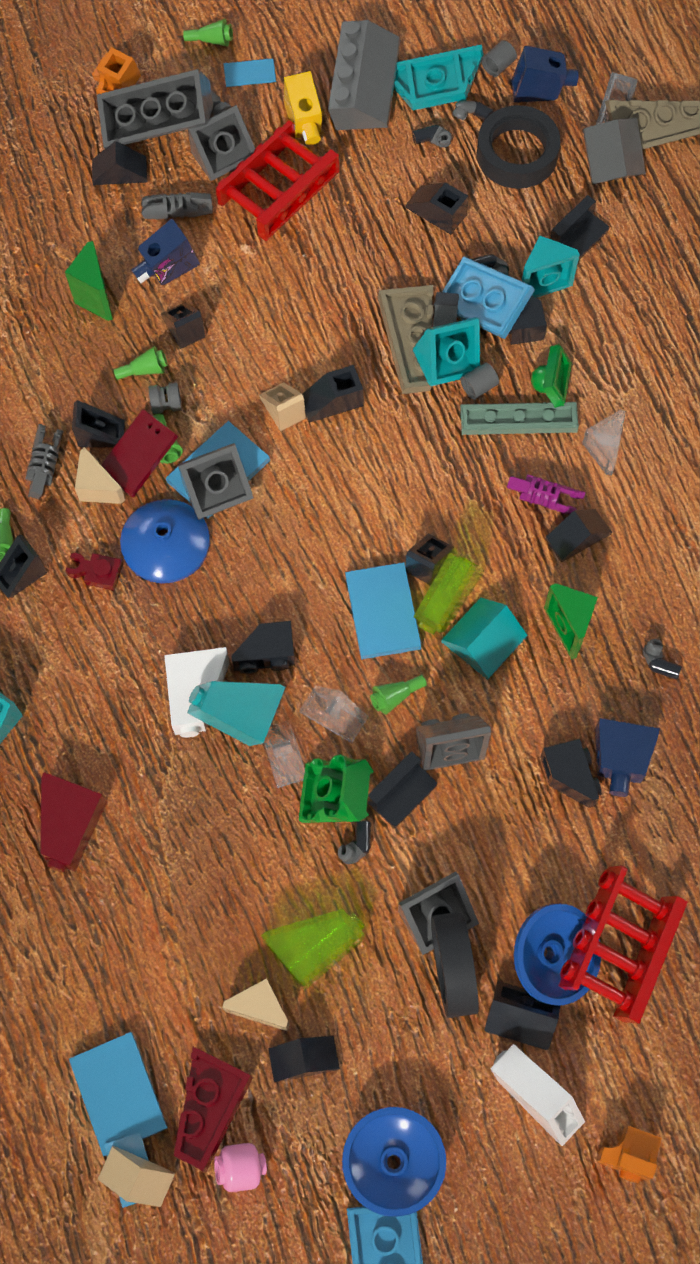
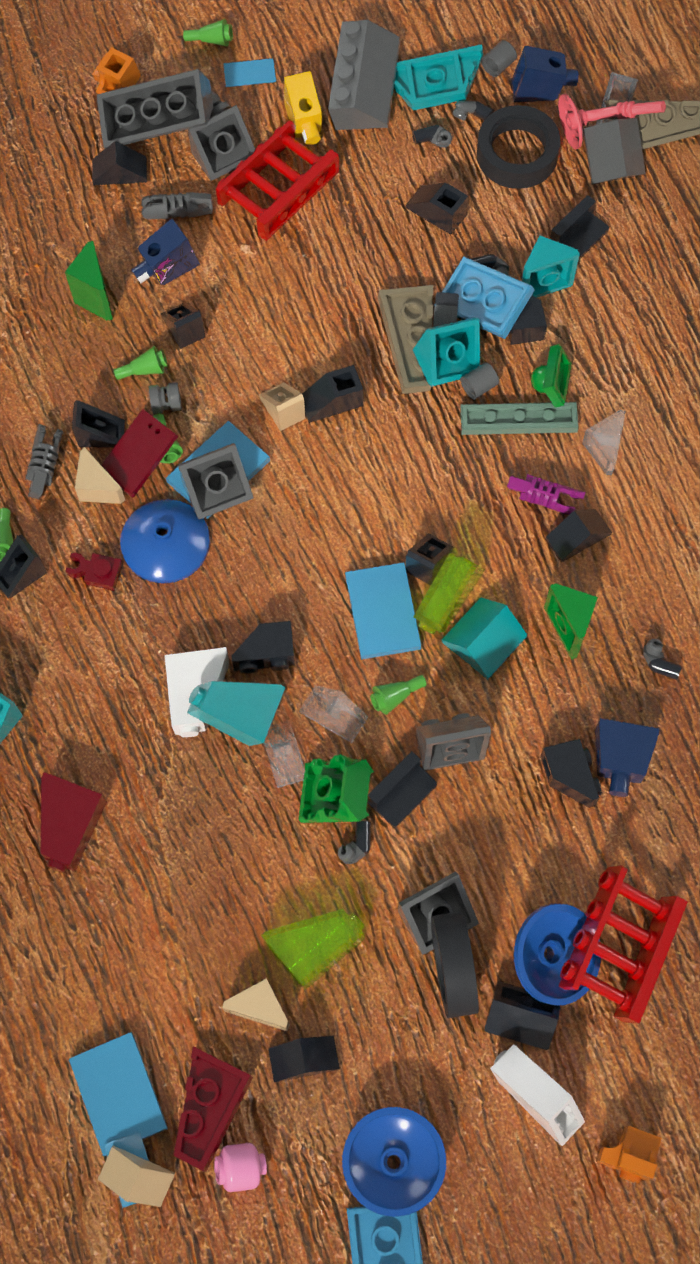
(575, 120): none -> coral dish

